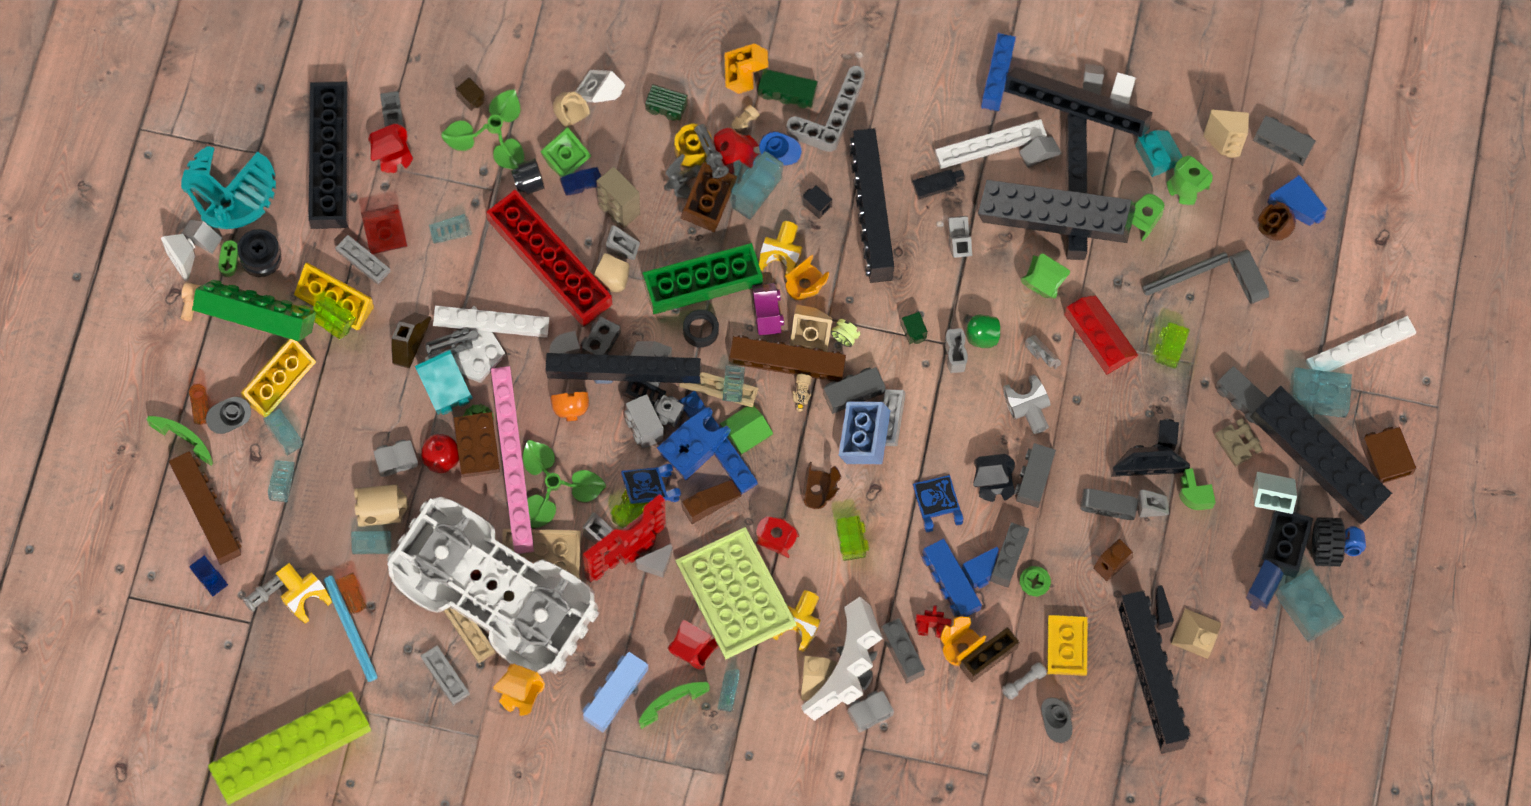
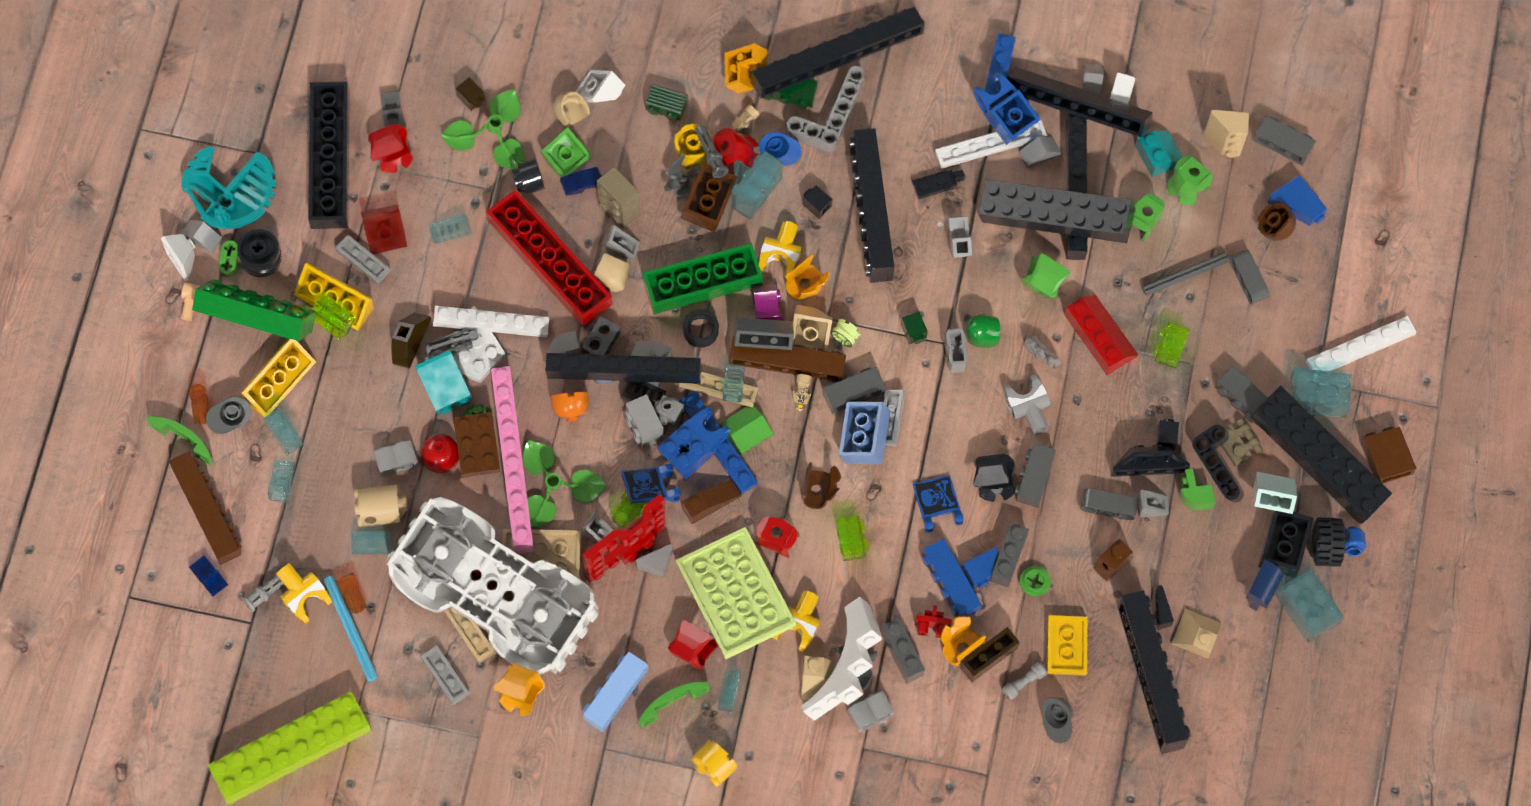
(713, 762): none -> yellow brick
(763, 333): none -> dark grey brick
(837, 52): none -> black brick
(1003, 105): none -> blue brick
(1220, 466): none -> black beam

